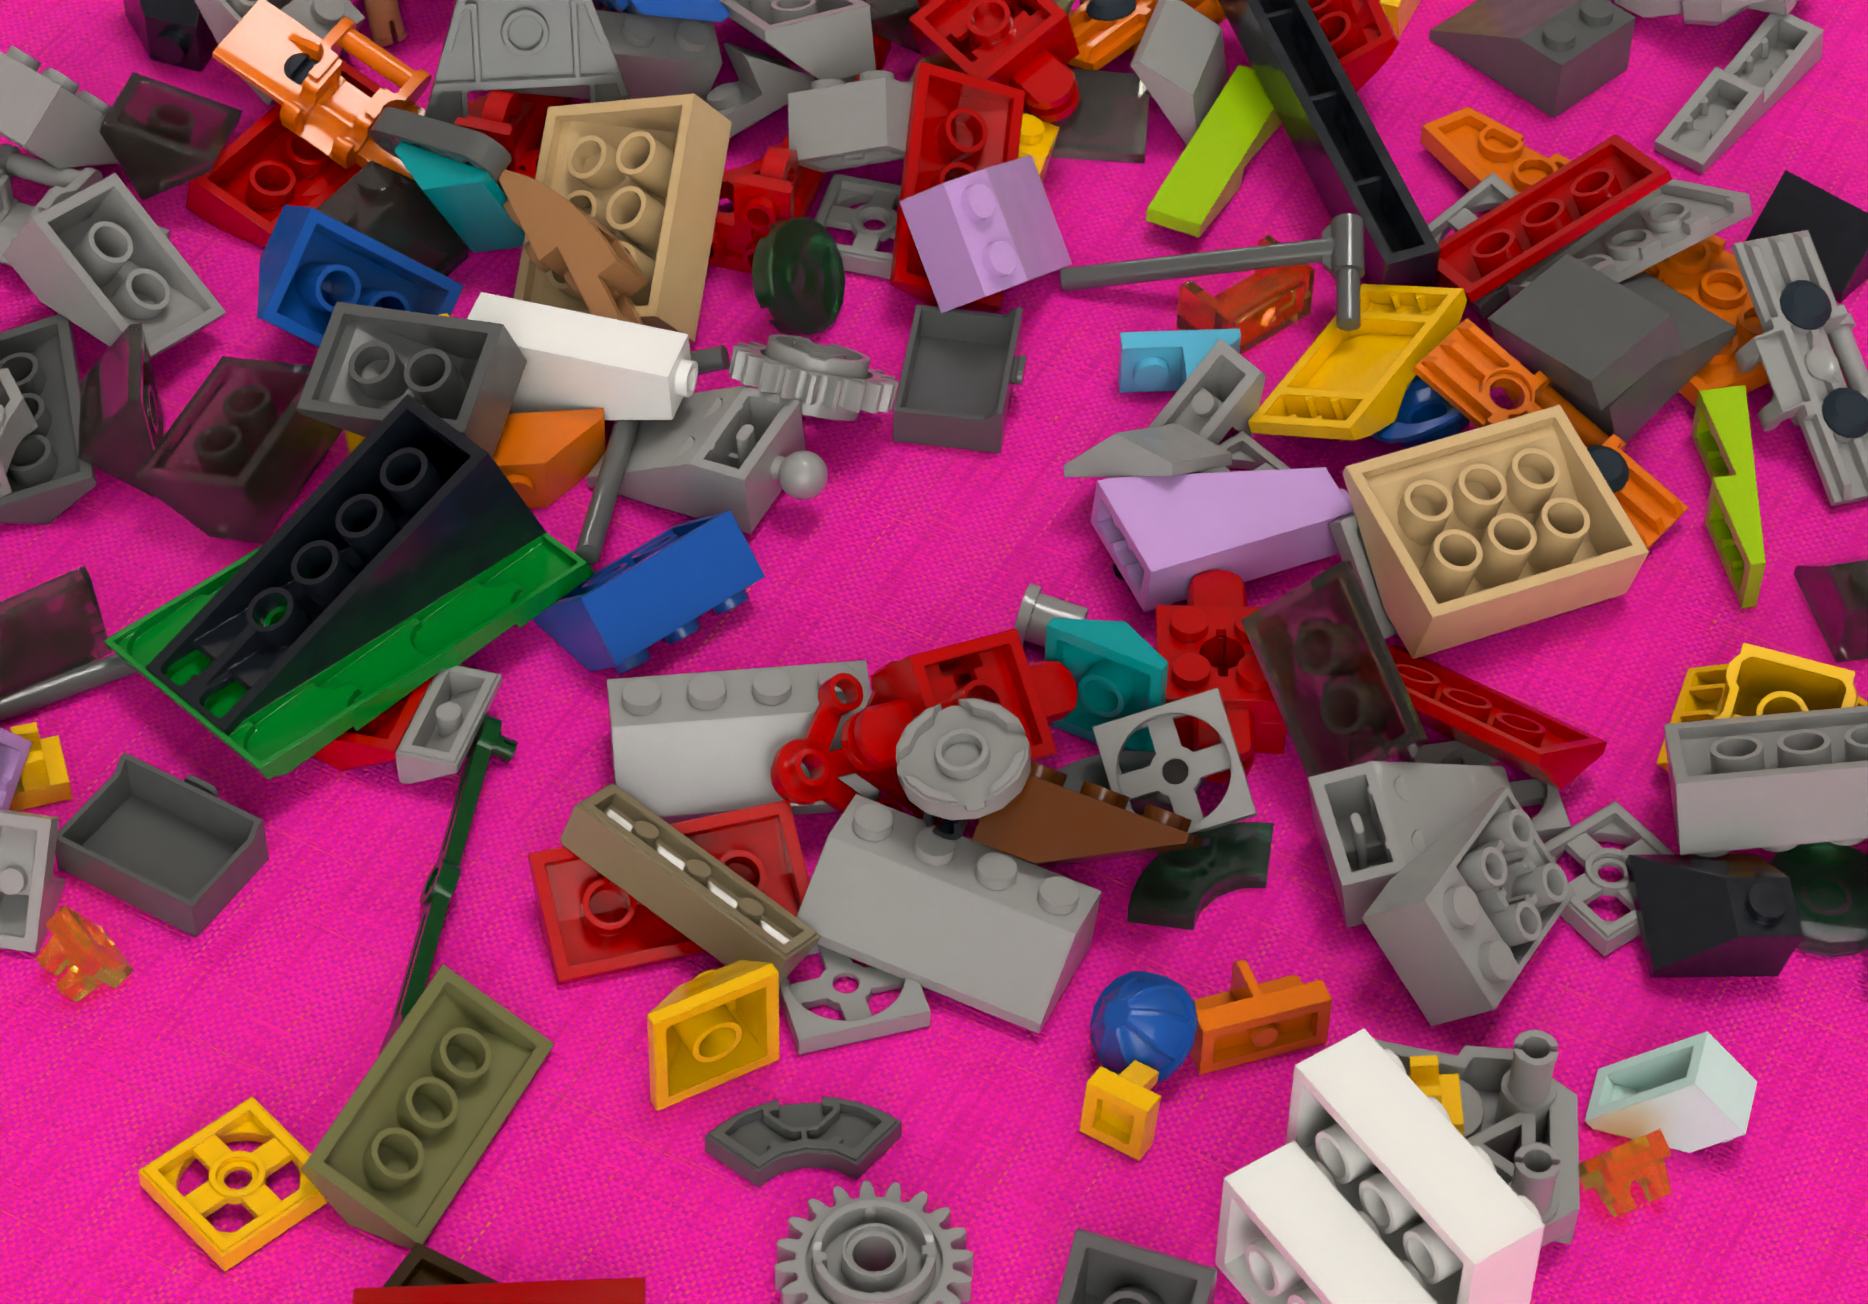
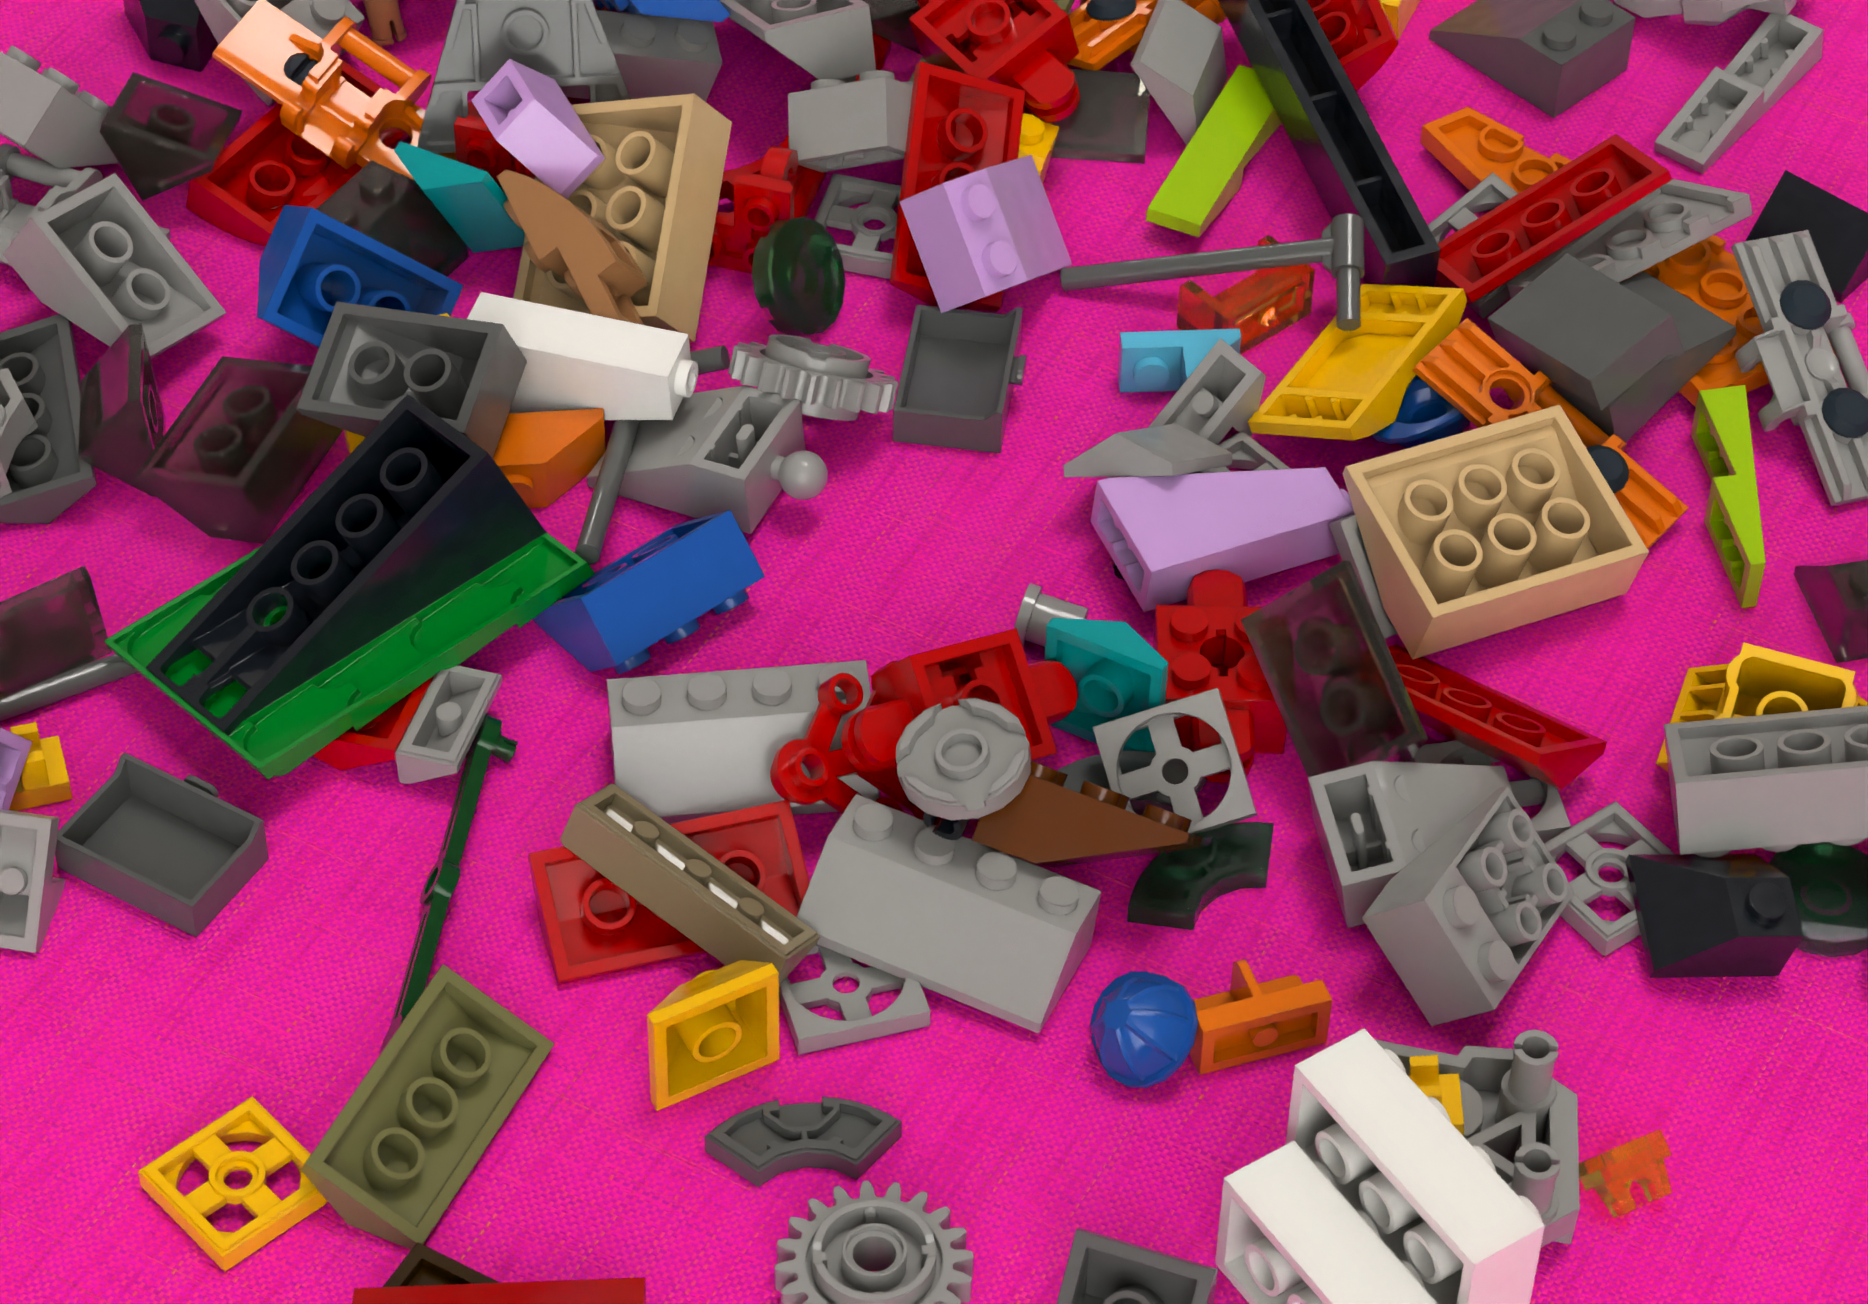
(86, 950): tile -> none
(439, 138): dark grey beam -> none
(538, 126): none -> lavender slope
(760, 88): light grey slope -> none
(1122, 1108): yellow tile -> none
(1683, 1088): light aqua slope -> none

